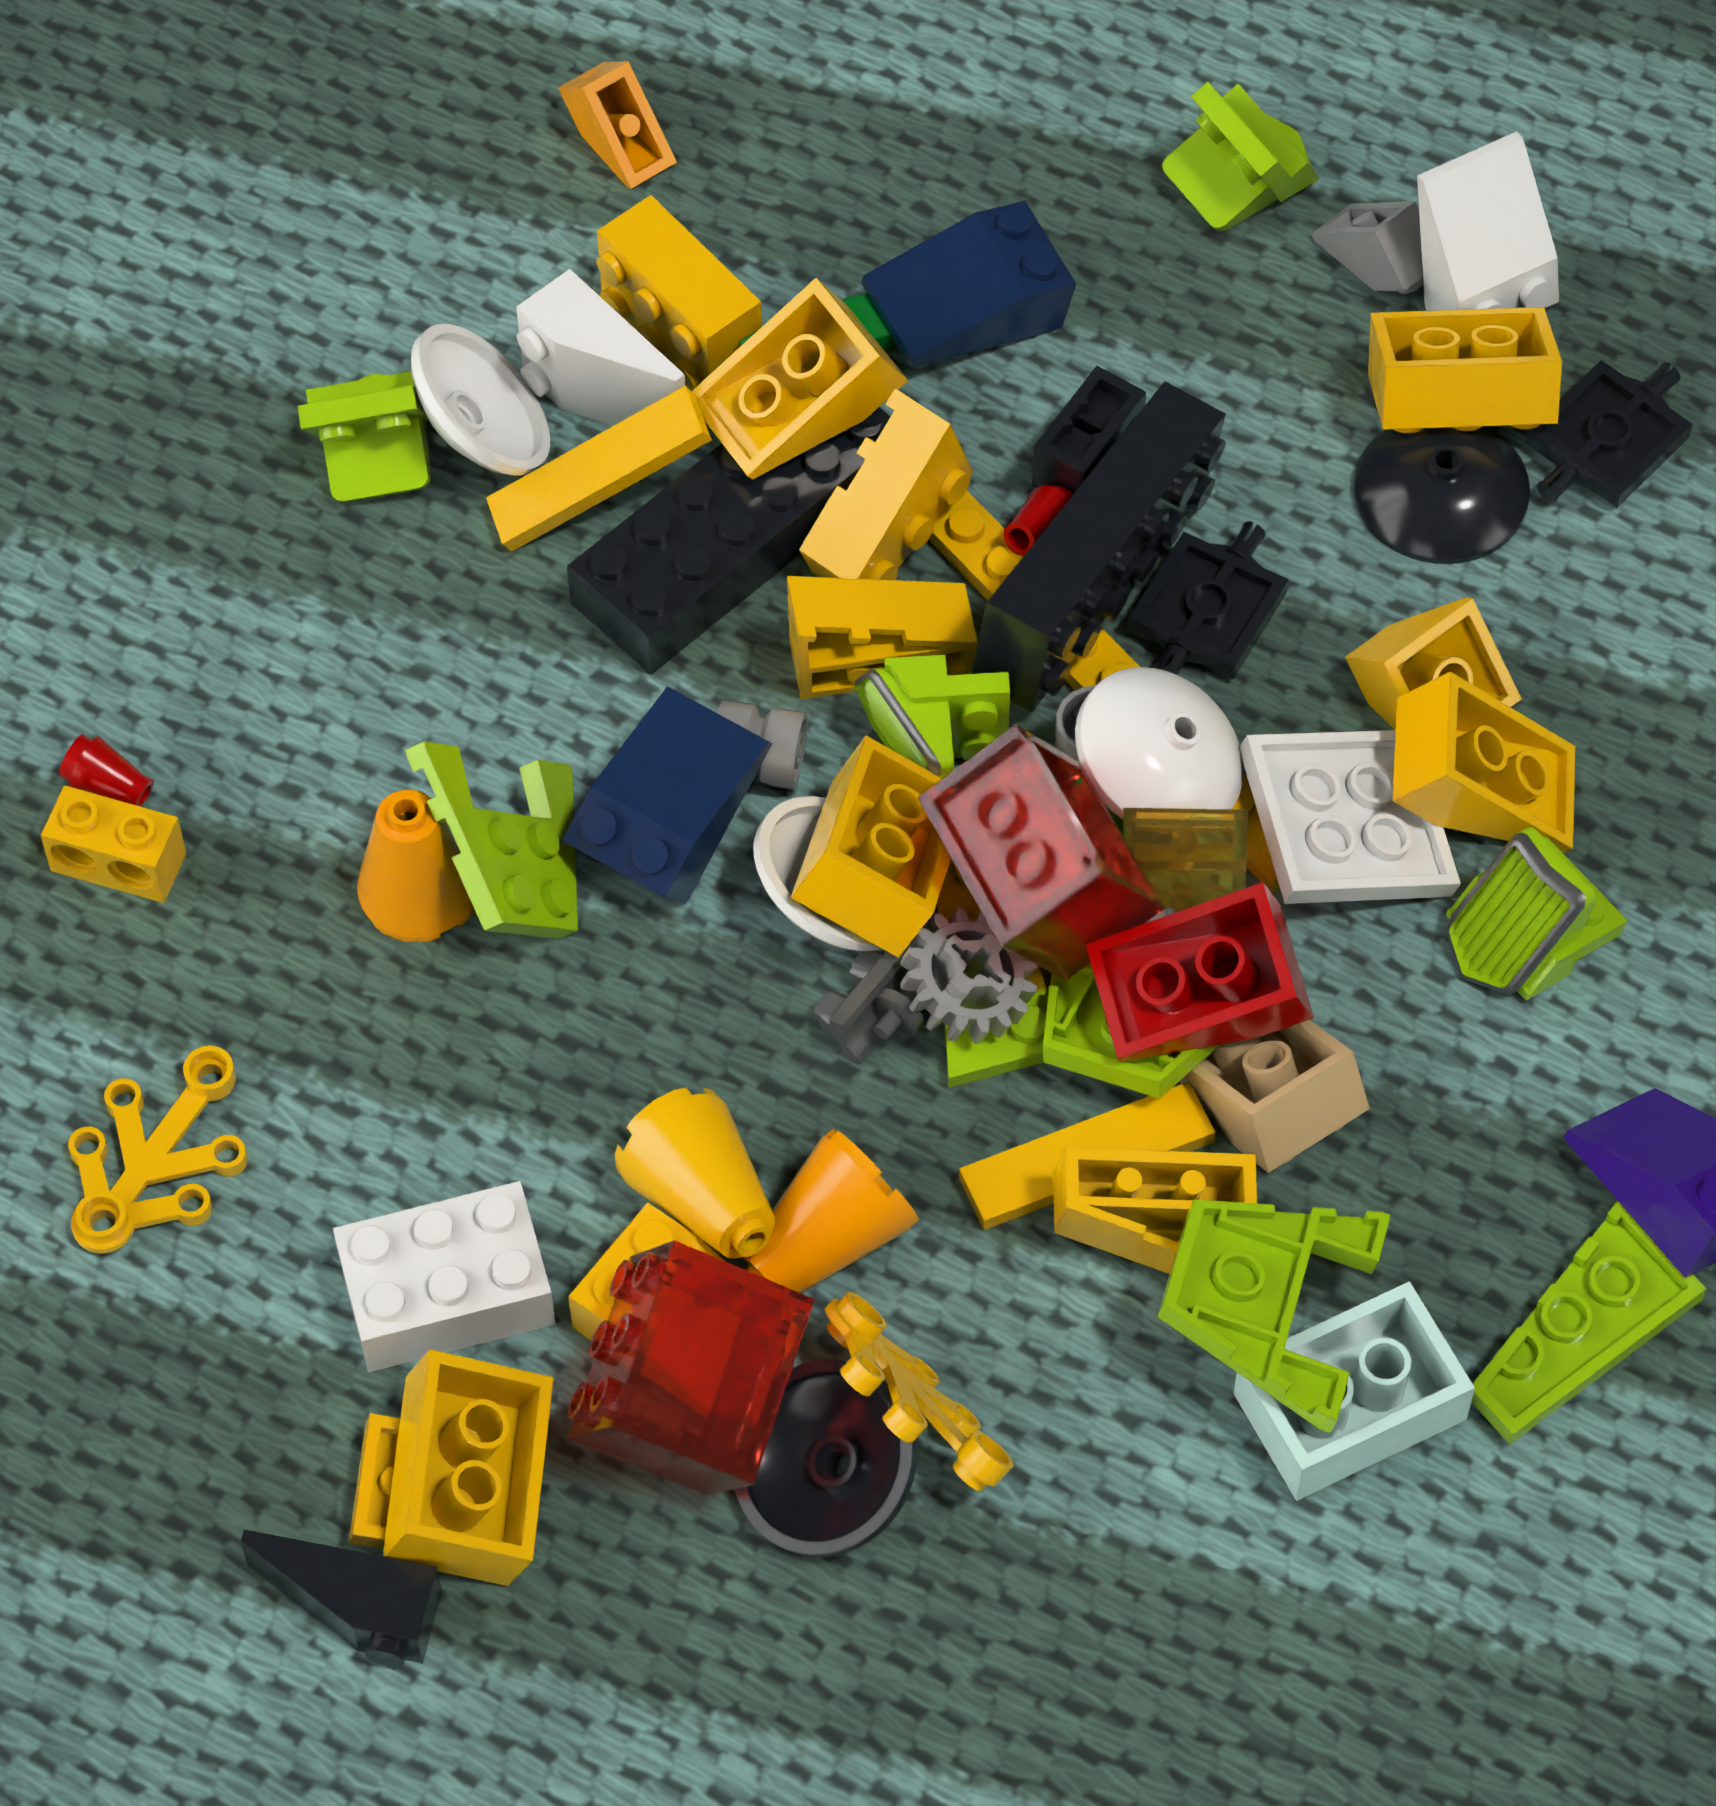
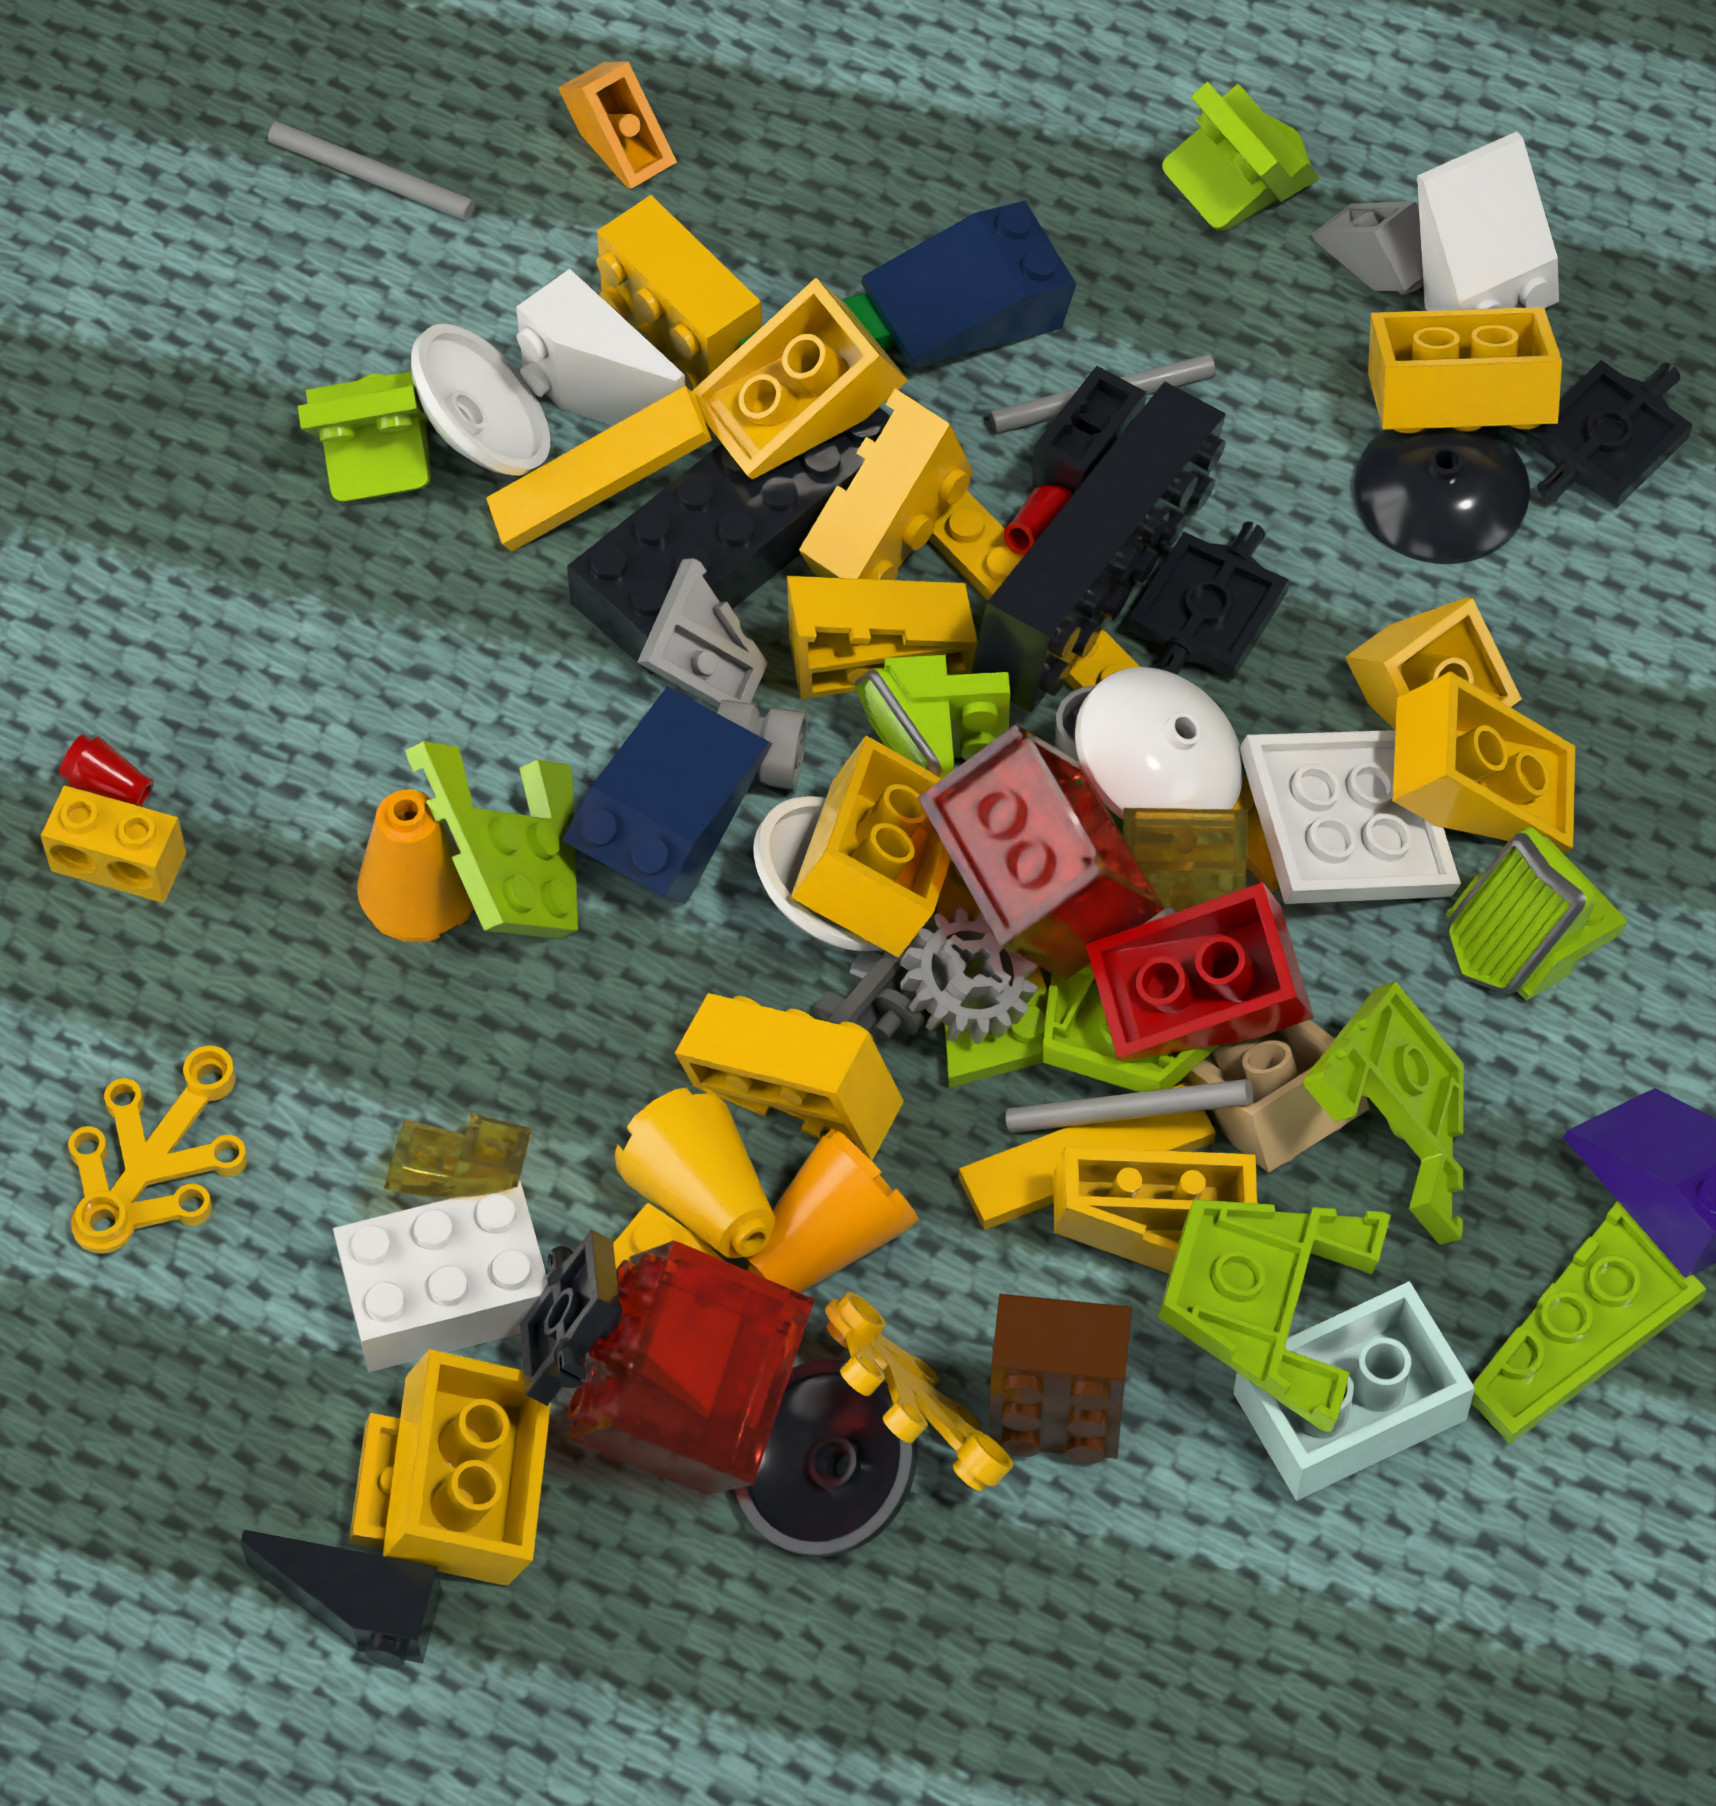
(371, 171): none -> light grey bar
(455, 1164): none -> clear yellow slope
(570, 1316): none -> black plate
(701, 642): none -> light grey wing
(794, 1064): none -> yellow wedge
(1058, 1377): none -> reddish brown brick
(1129, 1106): none -> light grey bar
(1149, 381): none -> light grey bar
(1414, 1081): none -> lime wing

